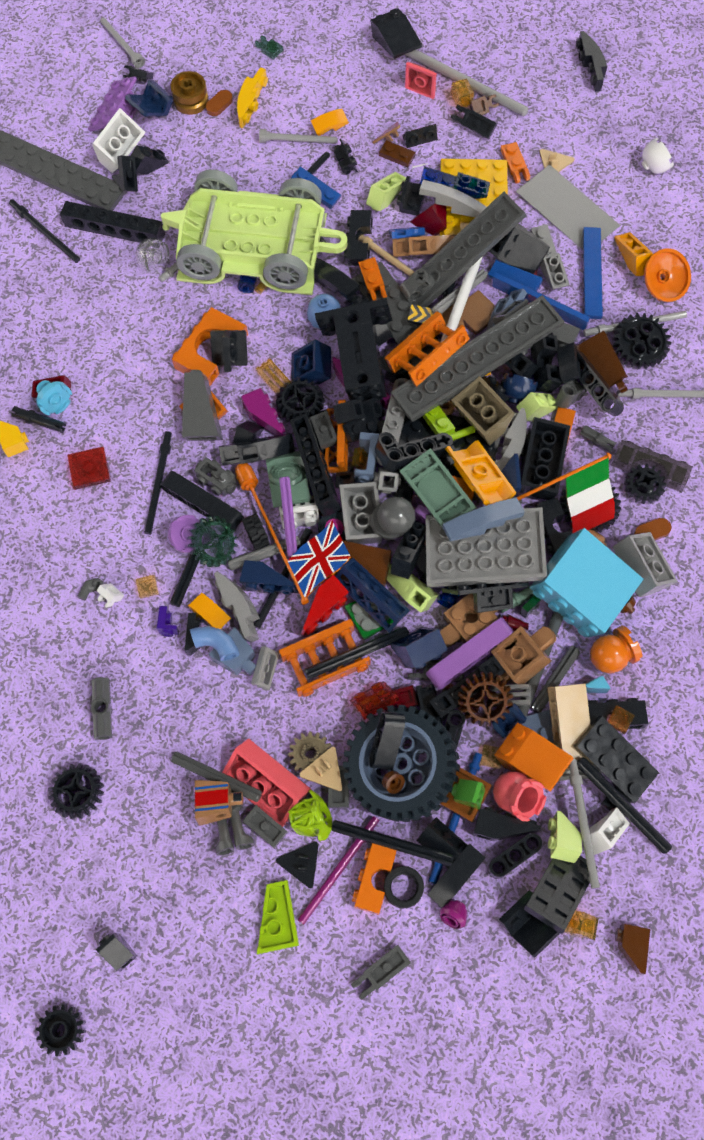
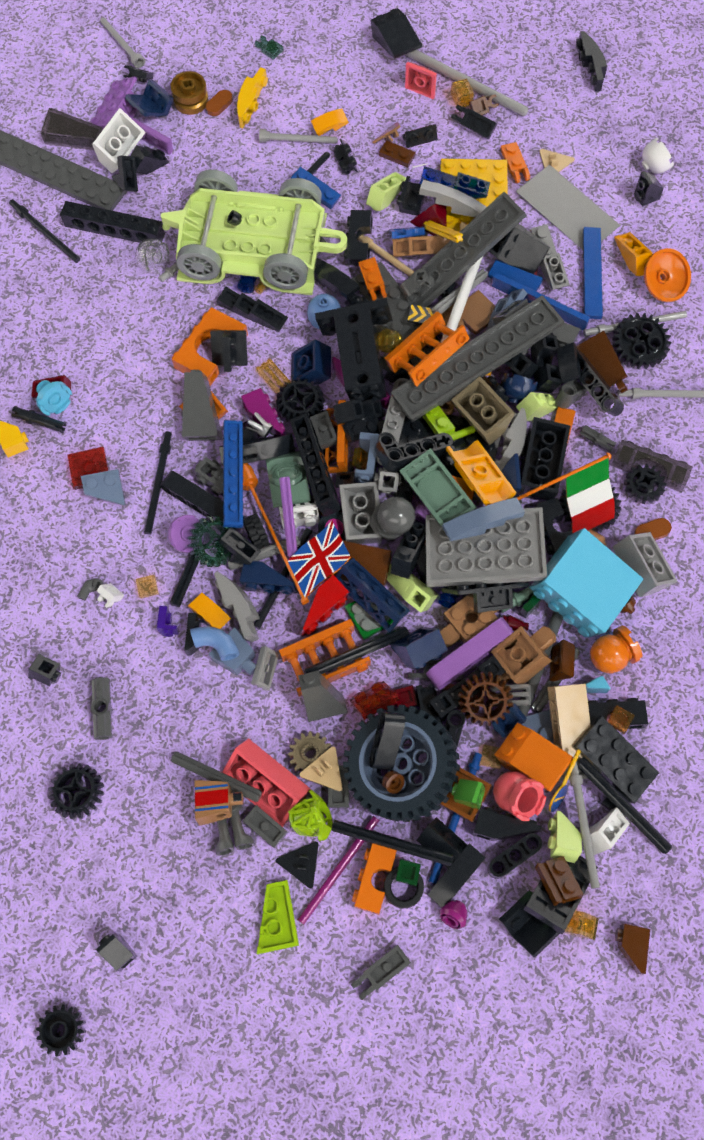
(42, 666): none -> black brick
(68, 131): none -> clear smoke slope
(104, 486): none -> sand blue wing
(155, 138): none -> medium lavender tile
(232, 474): none -> blue tile
(234, 218): none -> black hinge
(242, 549): none -> black slope
(253, 310): none -> black slope
(261, 430): none -> flat silver piece
(320, 697): none -> dark grey slope
(388, 340): none -> clear yellow head
(408, 872): none -> dark green tile
(443, 231): none -> yellow axle
(559, 880): none -> reddish brown plate
(562, 661): none -> reddish brown slope
(562, 791): none -> piece
(647, 189): none -> black slope

